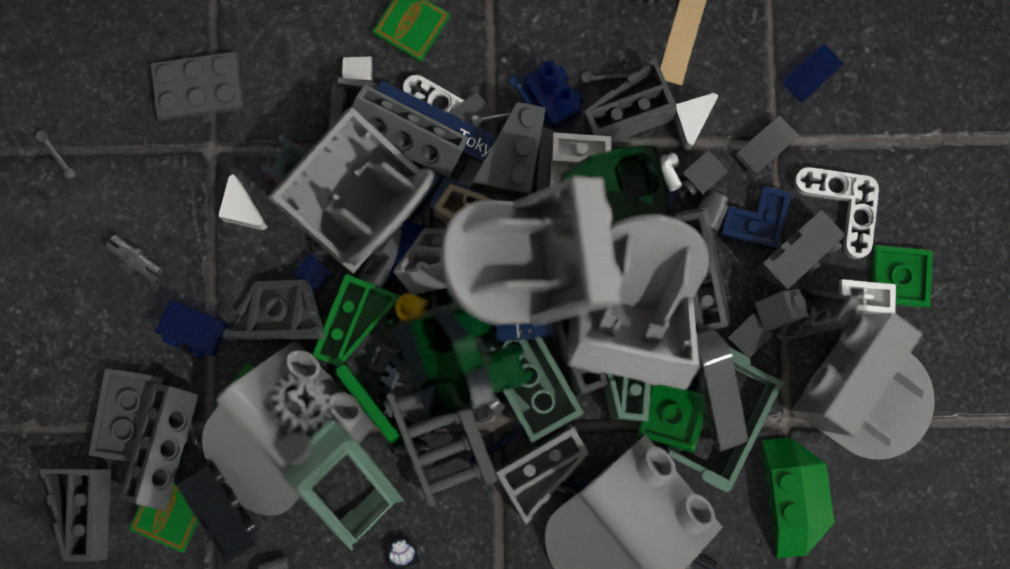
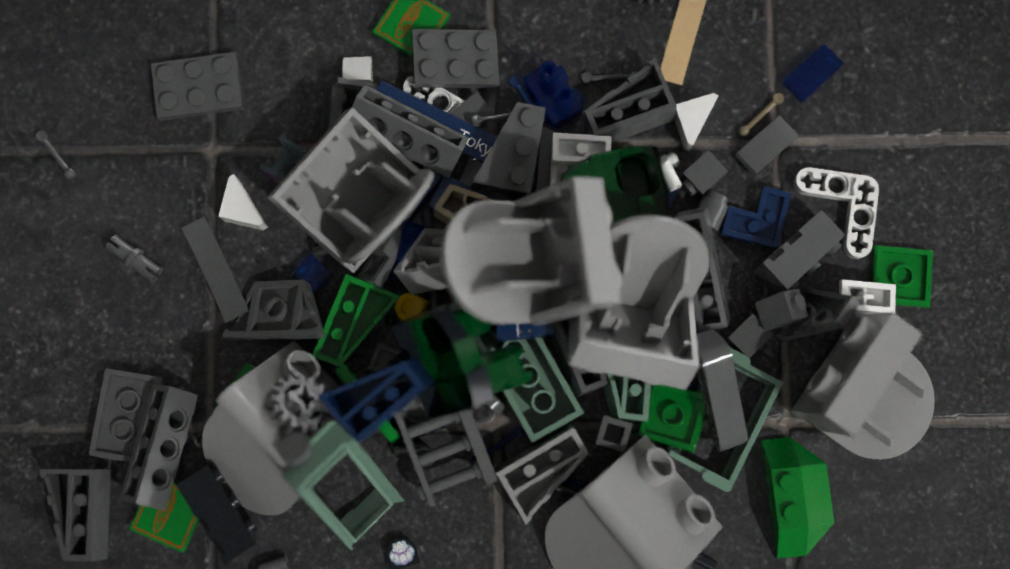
(191, 328): clear blue brick -> none
(215, 269): none -> dark grey sticker
(376, 399): none -> dark blue wedge
(454, 58): none -> dark grey plate
(612, 434): none -> dark grey brick
(777, 99): none -> dark tan hinge

